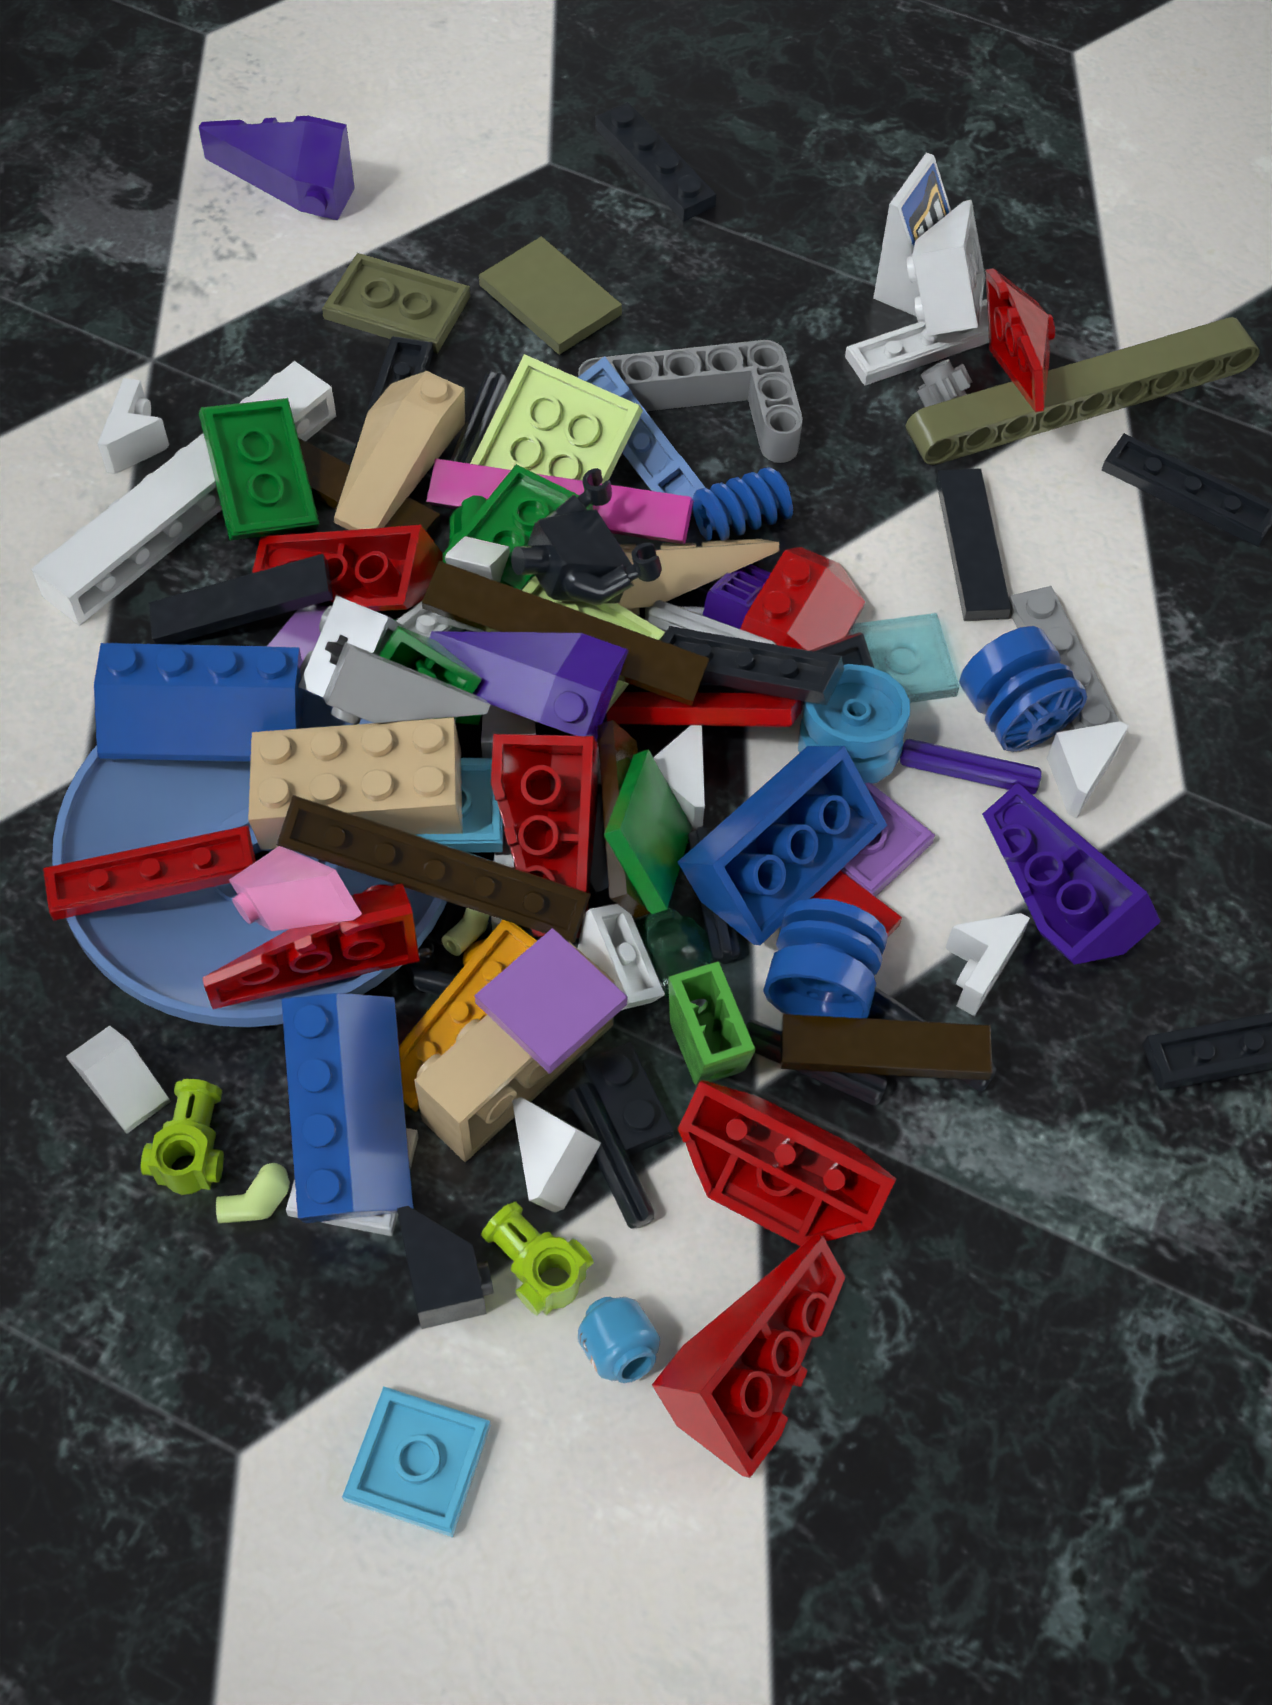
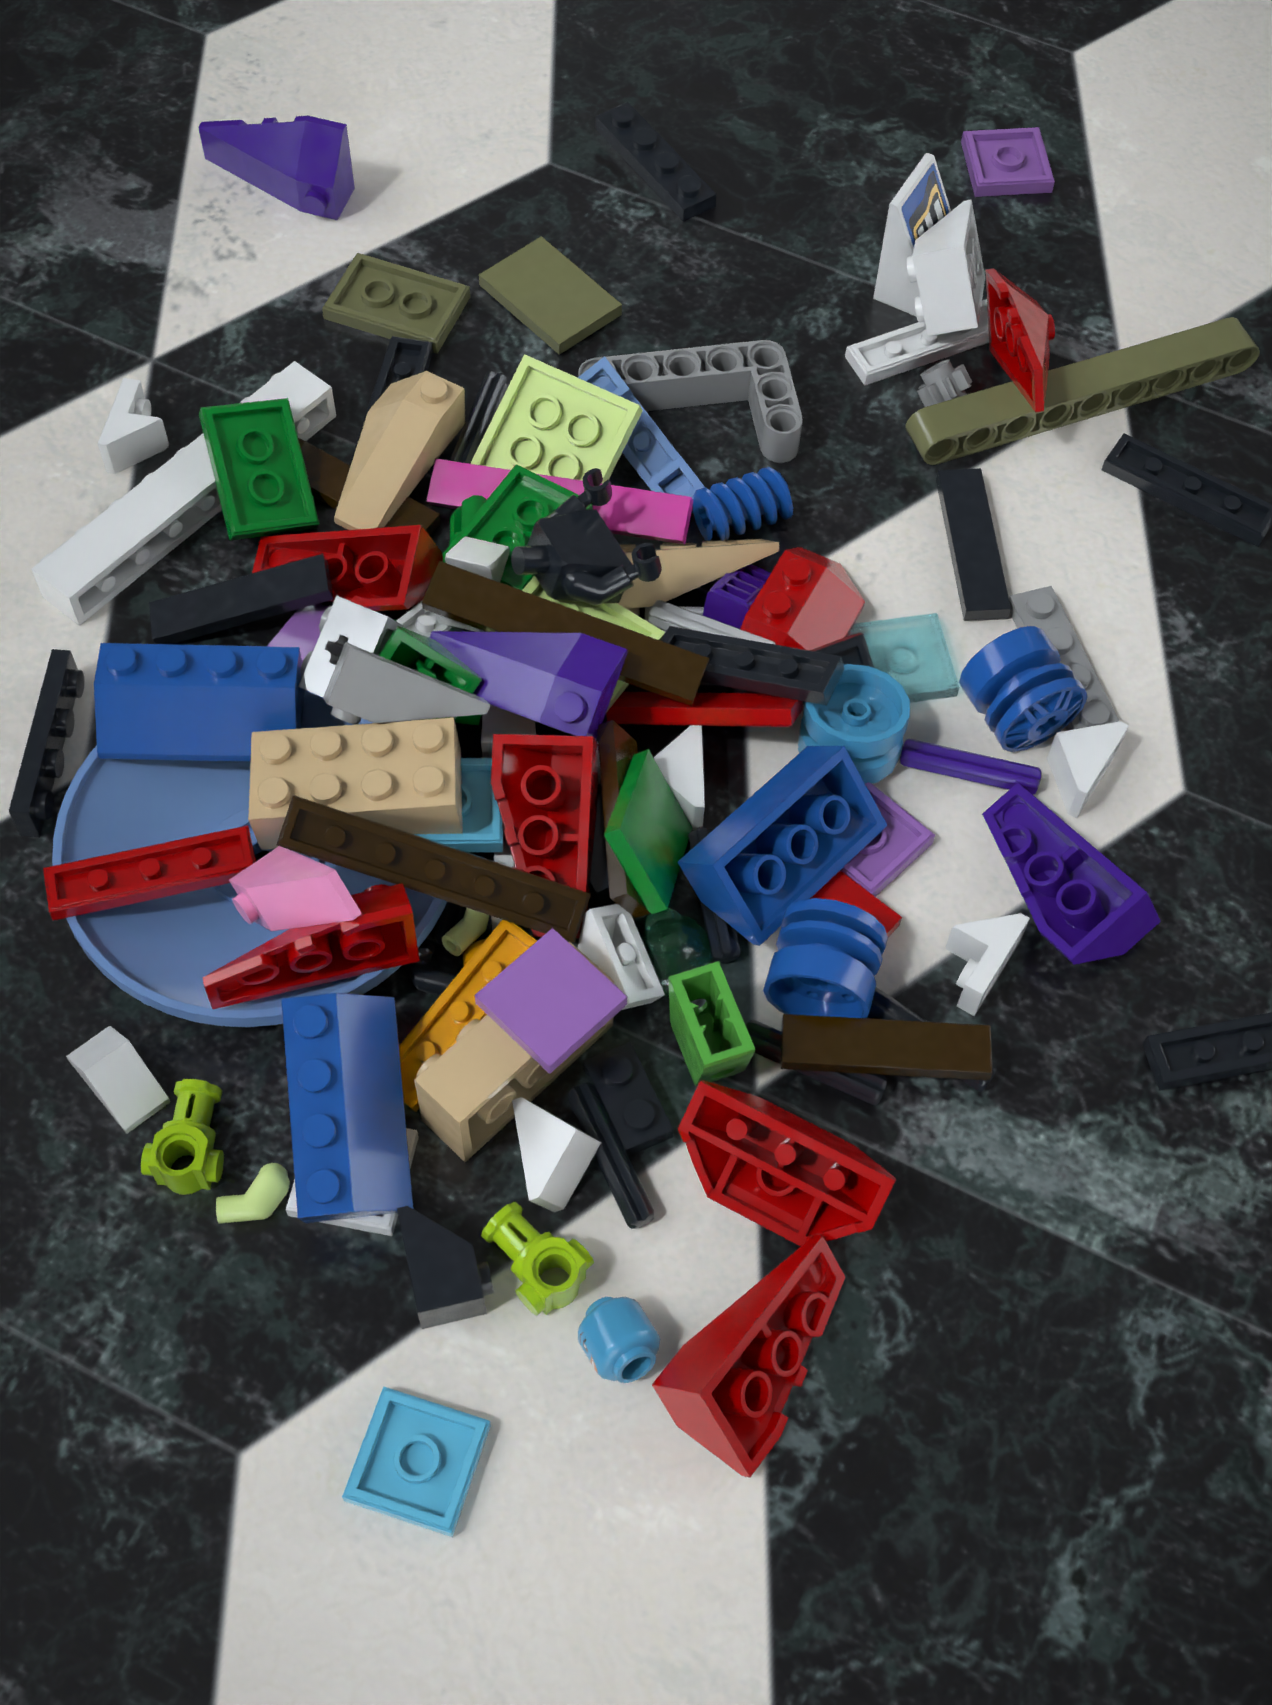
(43, 753): none -> black plate
(1007, 162): none -> medium lavender tile

